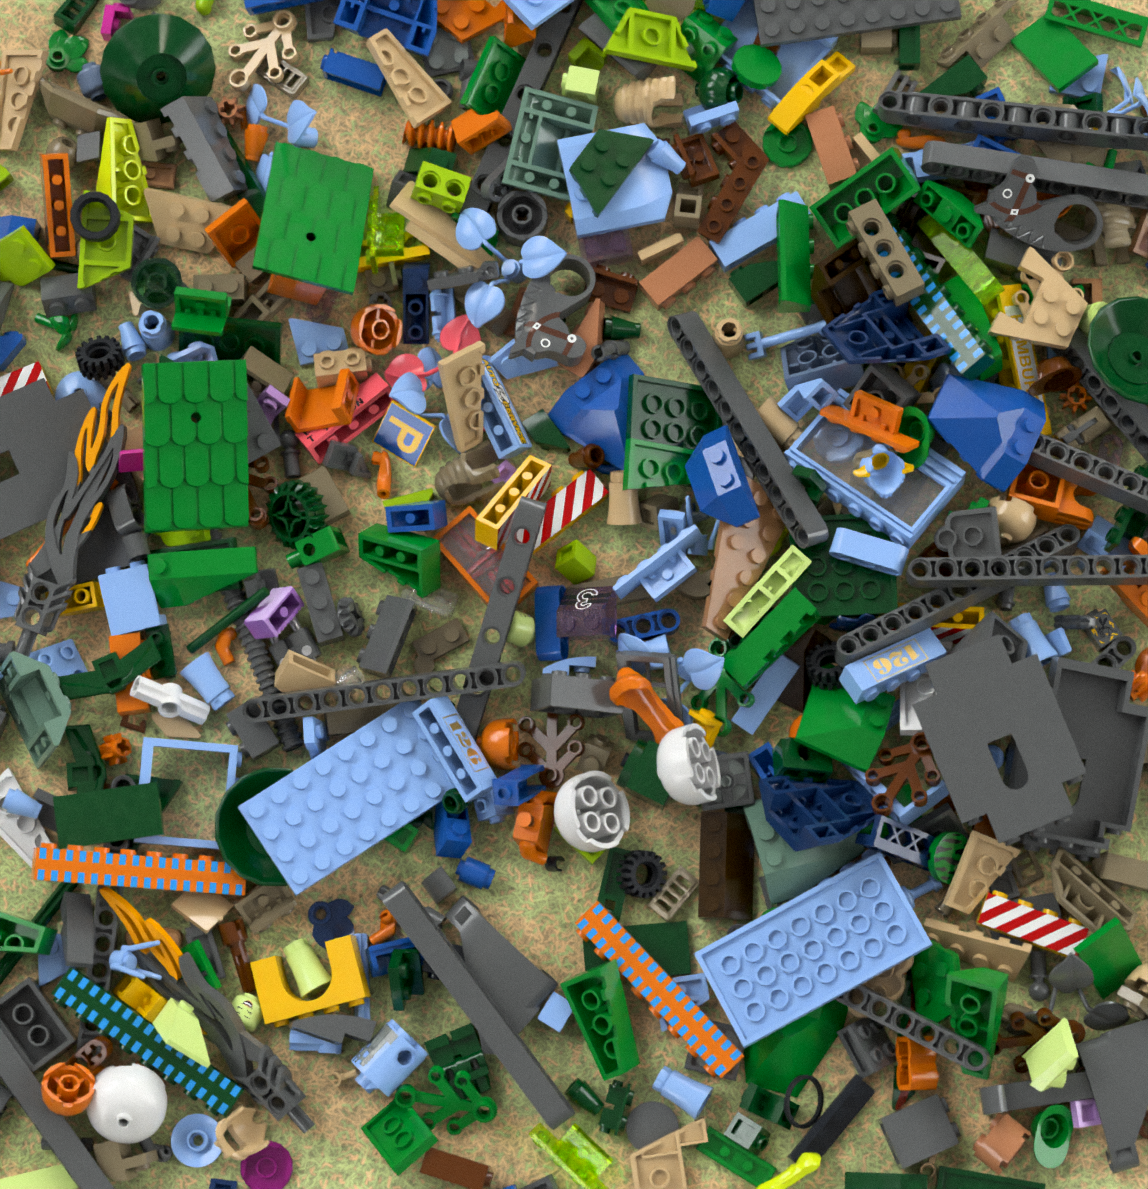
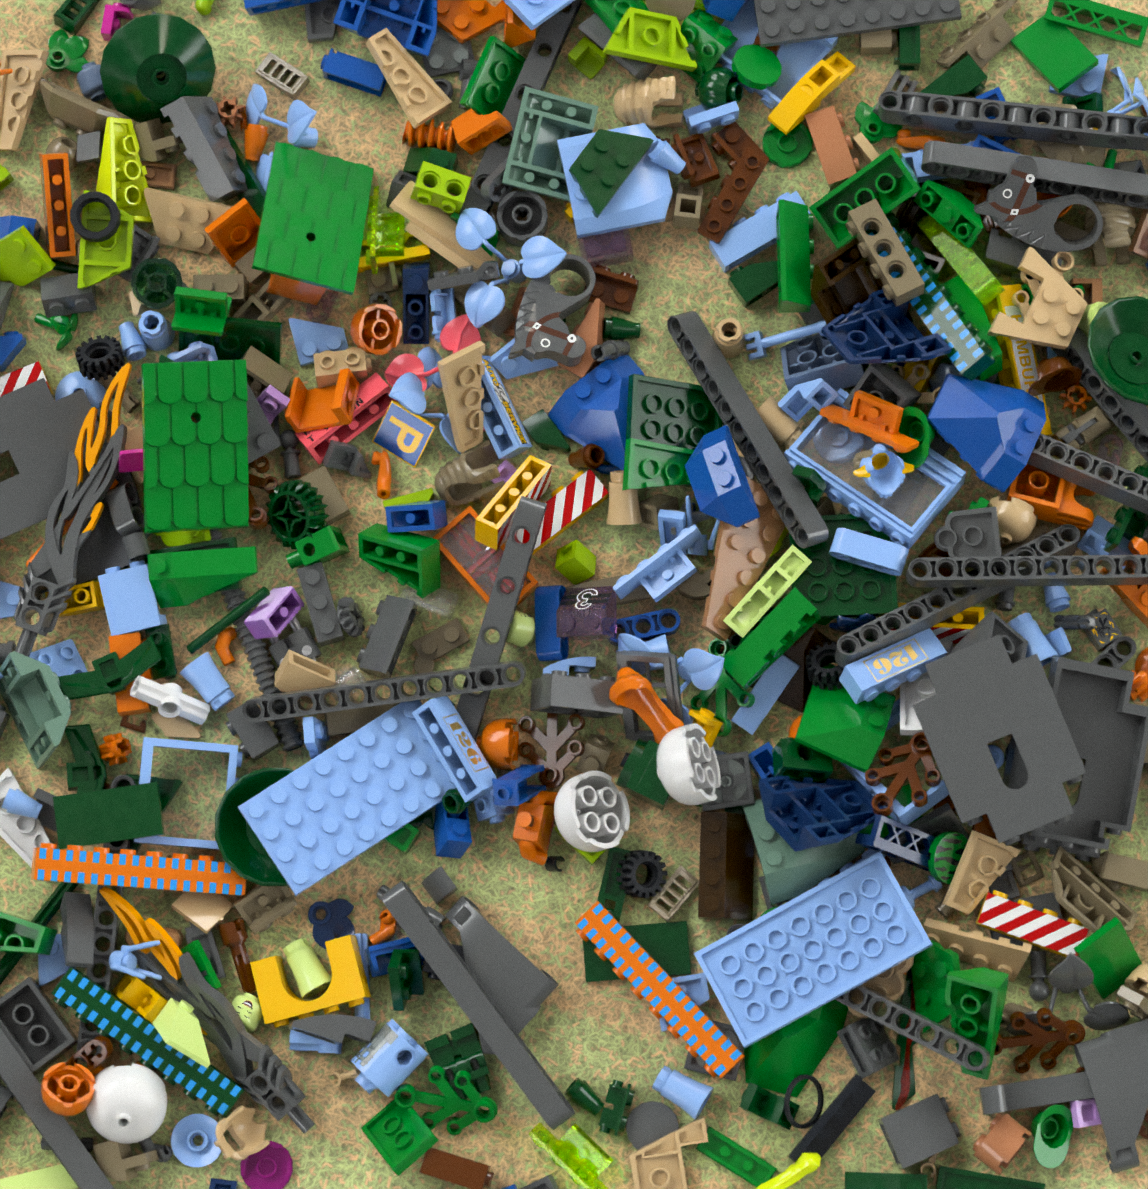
(264, 48): tan plant -> none
(264, 578): dark grey bracket -> none
(475, 873): blue brick -> none
(556, 1012): light blue panel -> none
(581, 84): yellowish green brick -> none
(603, 1018): green wedge -> none
(659, 249): tan tile -> none
(679, 274): nougat brick -> none
(748, 1134): bracket -> none
(915, 1065): orange brick -> none
(1052, 1057): yellowish green slope -> none

